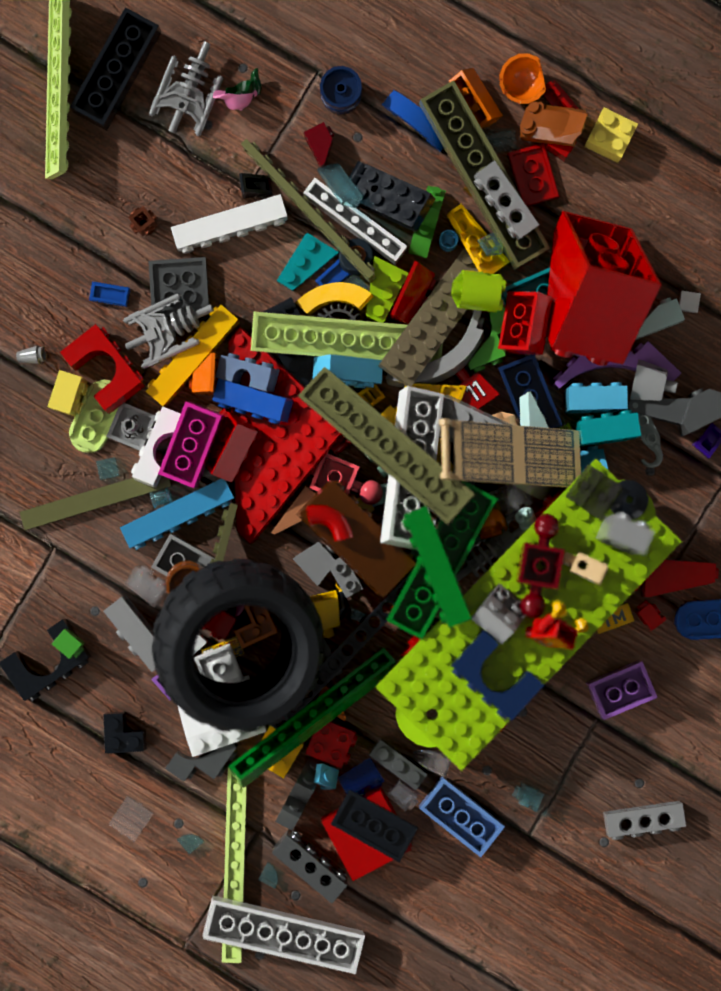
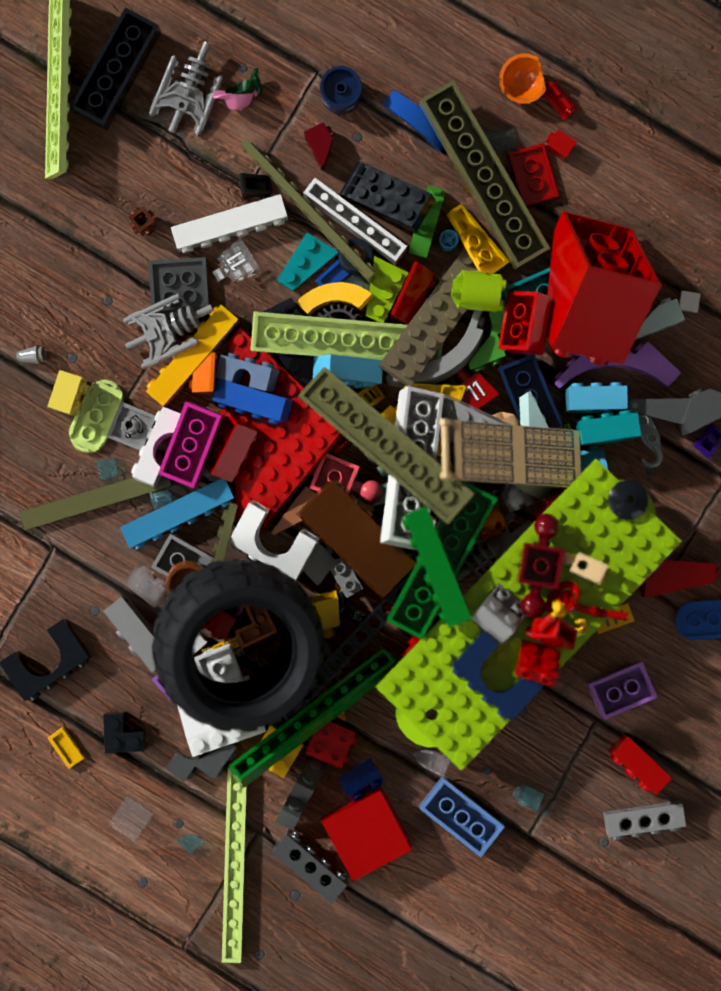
(66, 747): none -> yellow tile
(68, 644): bright green brick -> none
(96, 343): red arch -> none
(109, 294): blue tile -> none
(236, 263): none -> clear torso
(247, 539): none -> white arch
(269, 875): clear light blue tile -> none
(283, 934): white brick -> none
(326, 776): medium azure bracket -> none
(331, 518): red cylinder -> none
(341, 185): clear light blue slope -> none
(374, 825): black tile -> none
(398, 763): dark grey brick -> none
(403, 795): clear brick -> none
(477, 97): orange brick -> none
(491, 245): clear light blue slope -> none
(494, 173): light grey brick -> none
(525, 518): light aqua wheel -> none
(538, 663): none -> red plate
(552, 124): dark orange slope -> none
(571, 605): none -> red dish
(594, 492): clear smoke slope -> none
(611, 135): light yellow brick -> none
(624, 534): light grey brick -> none
(639, 765): none -> red brick
(649, 615): red brick -> none
(651, 382): light grey torso -> none

